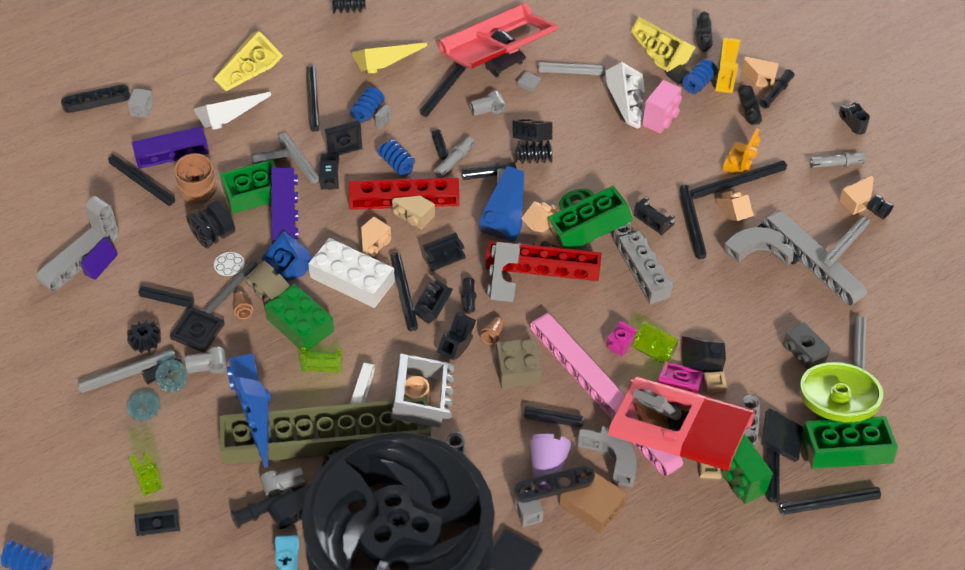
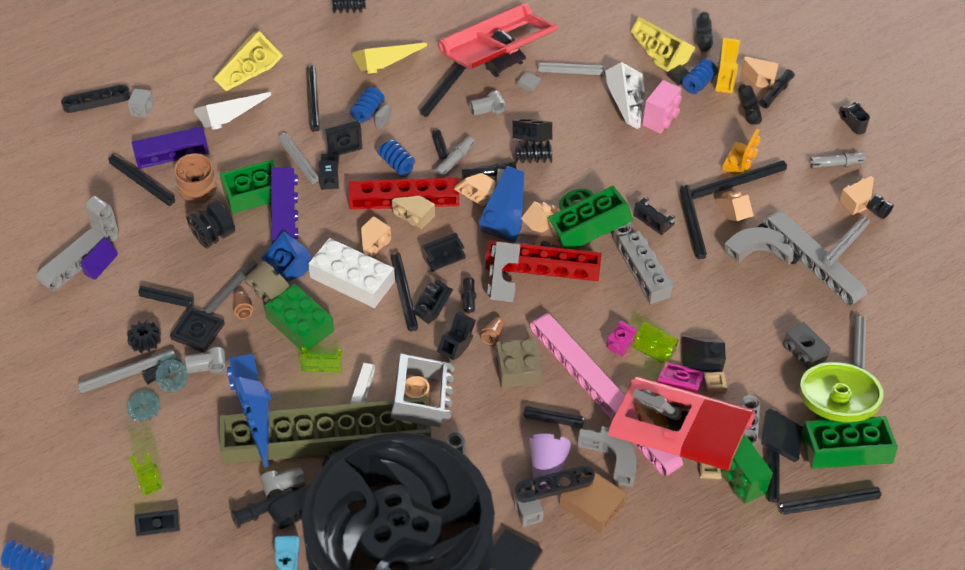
(229, 264): white sticker -> none
(270, 155): tile -> none
(477, 188): none -> light nougat slope

